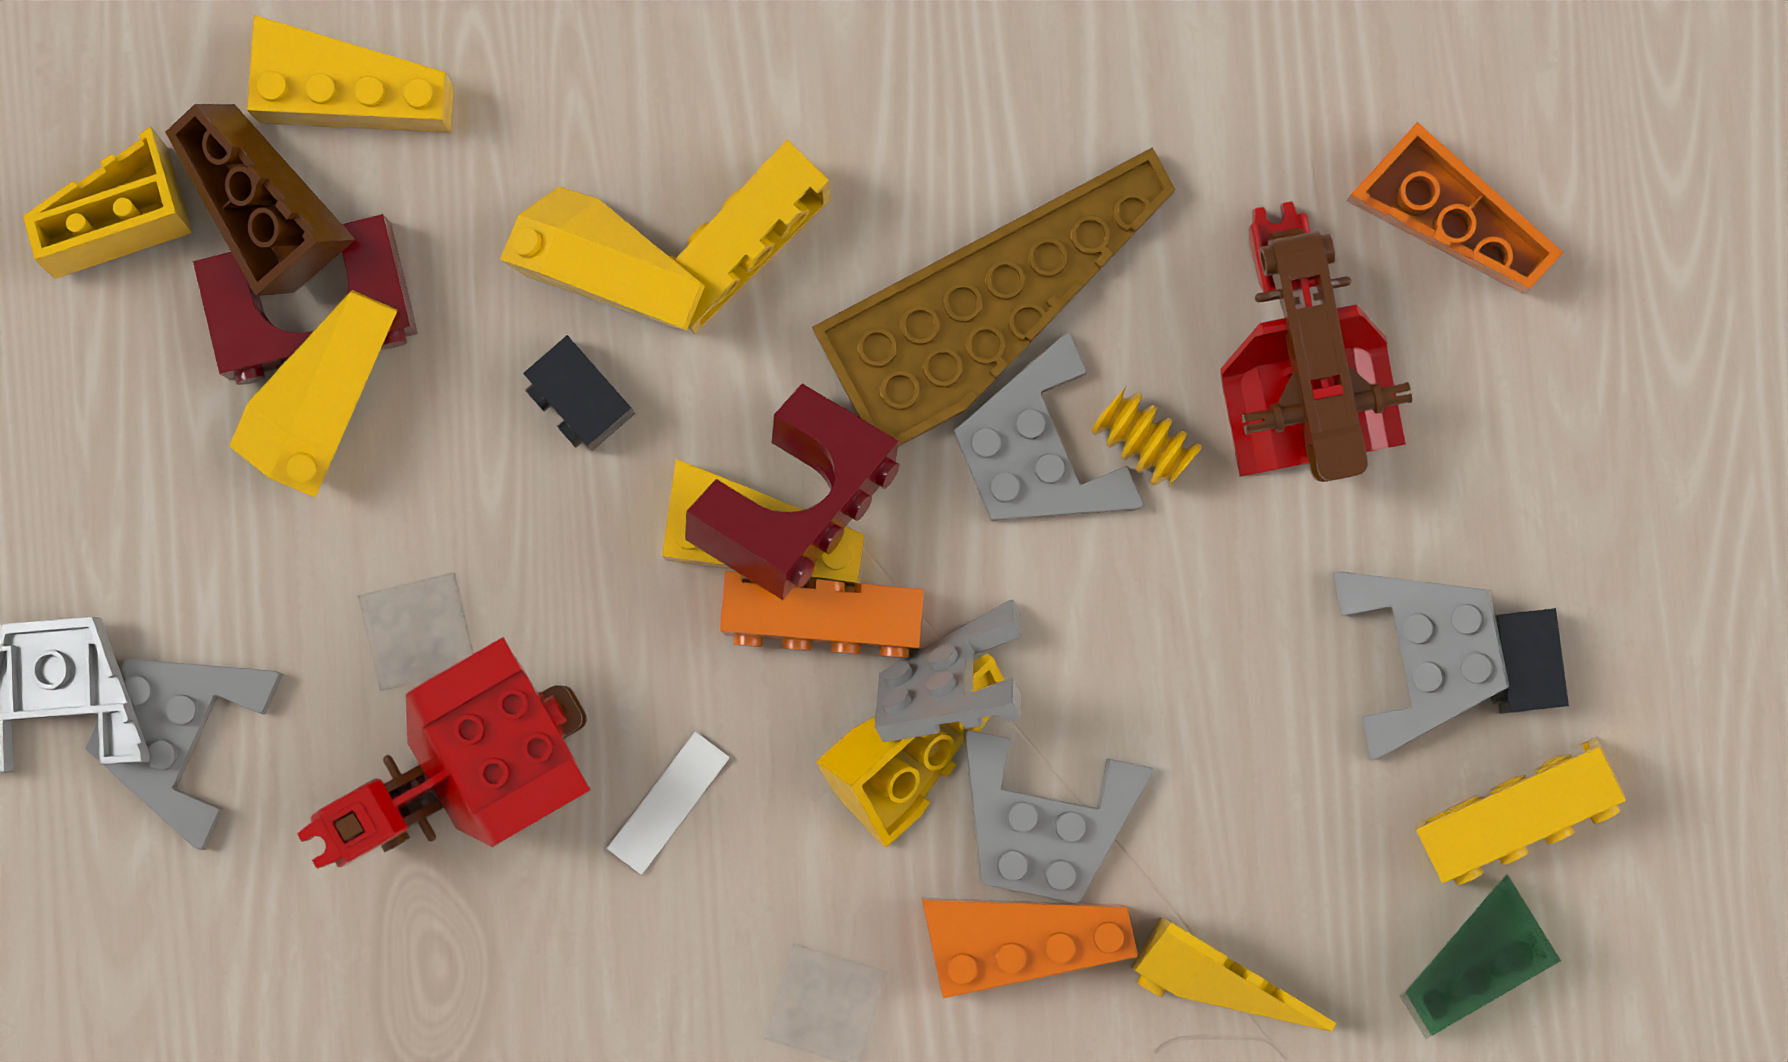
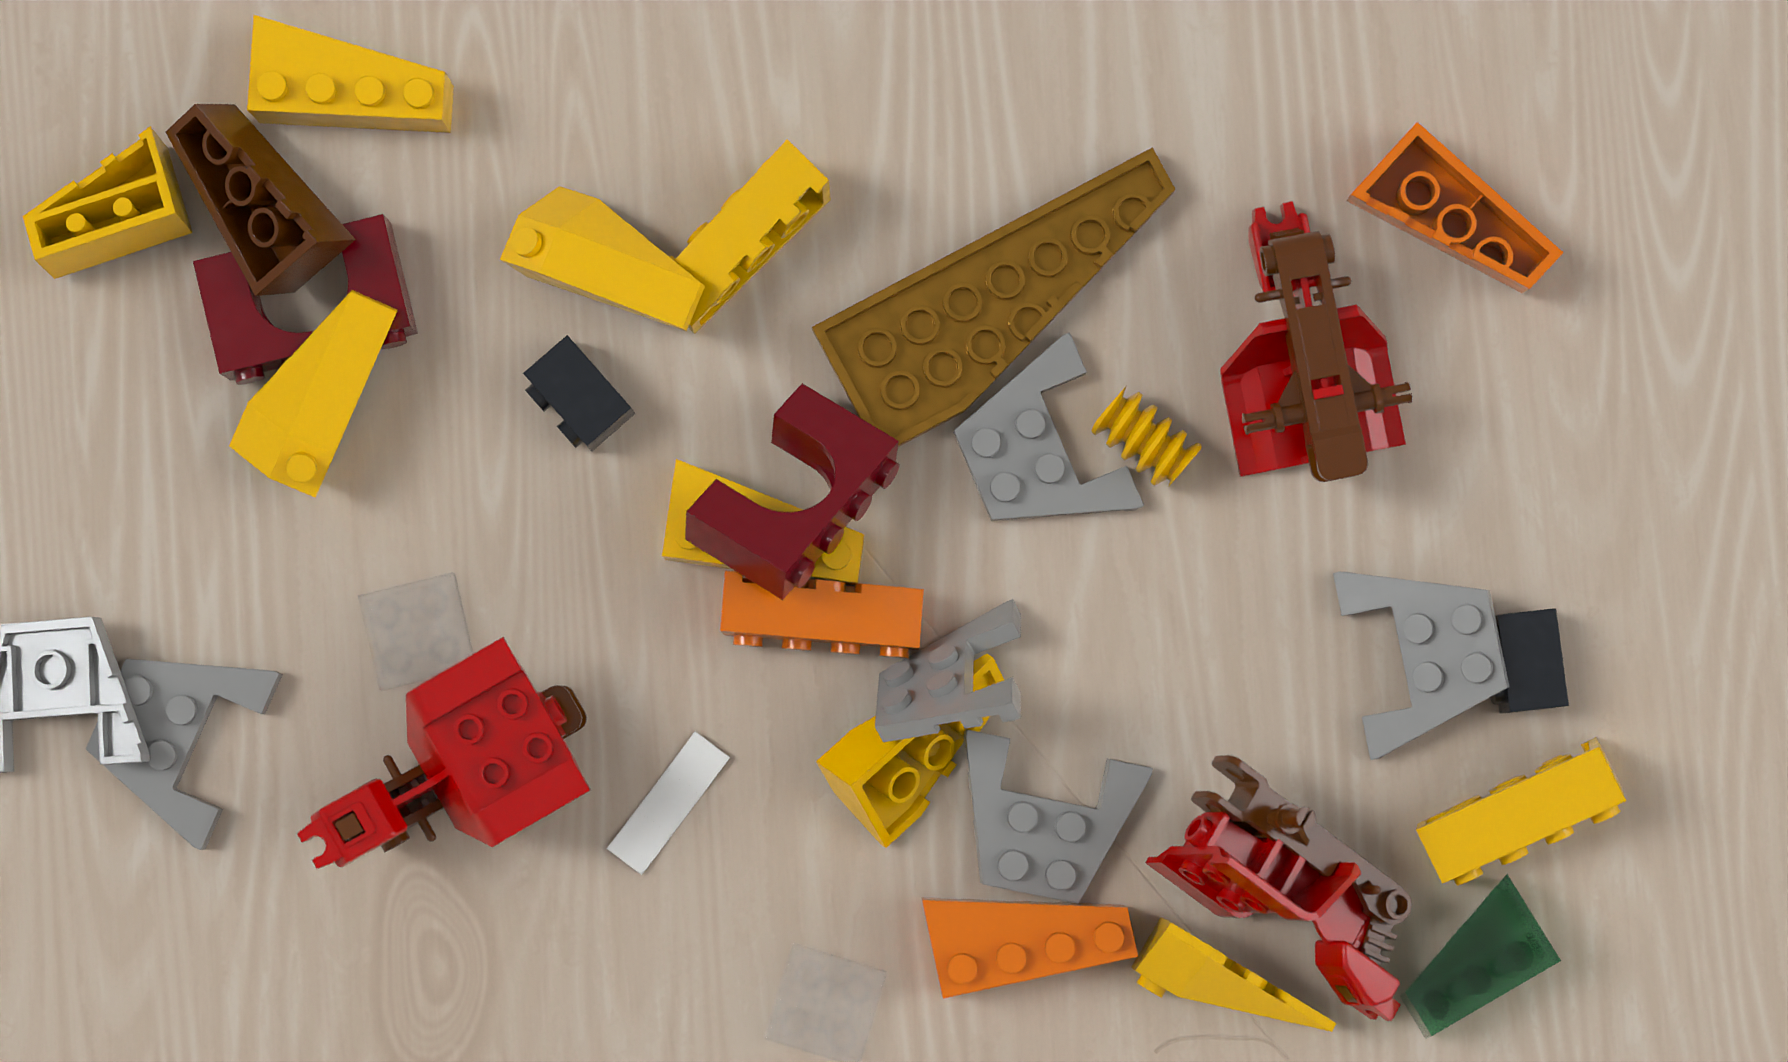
(1275, 859): none -> red piece

